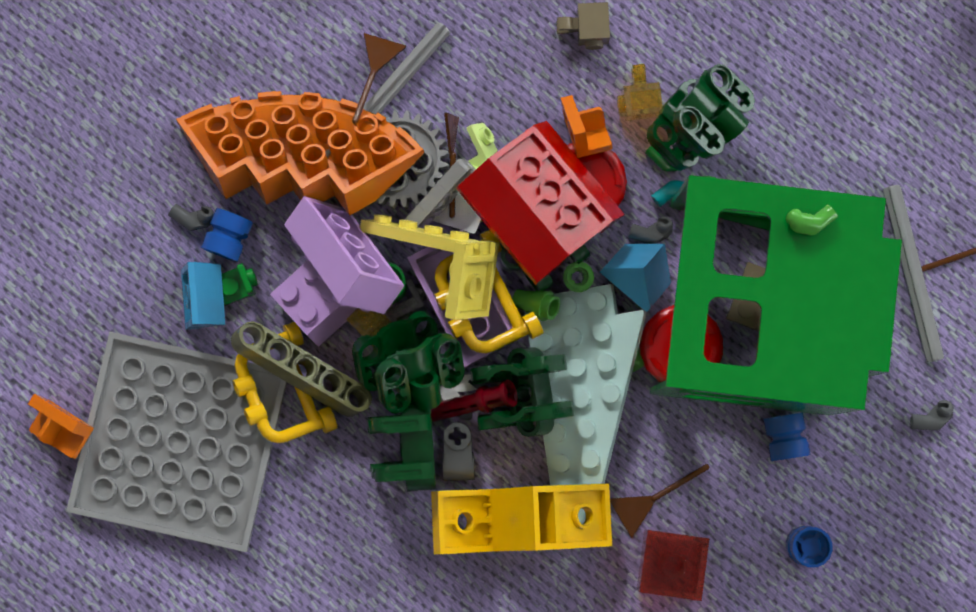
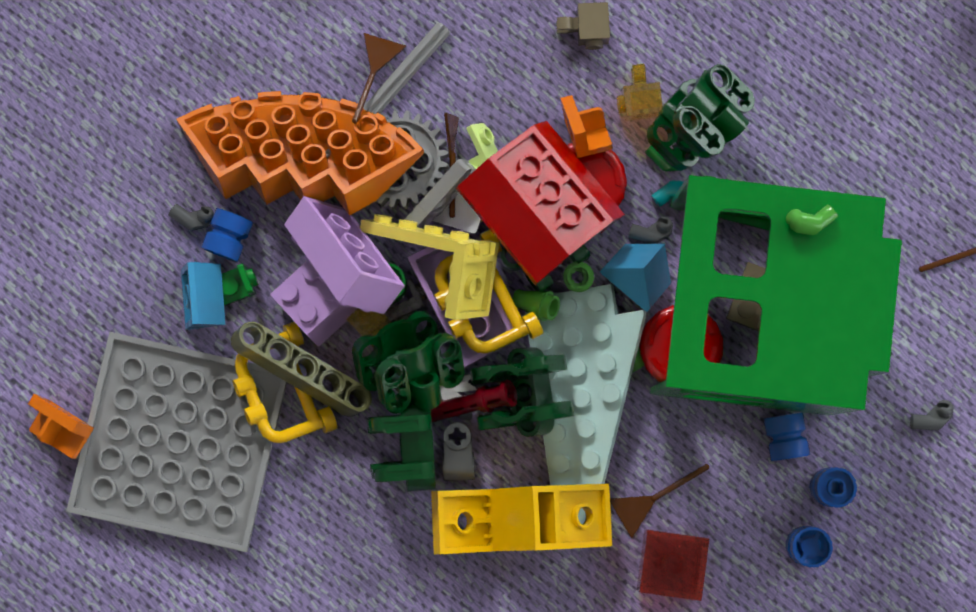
(833, 487): none -> blue wheel
(913, 274): light grey axle -> none

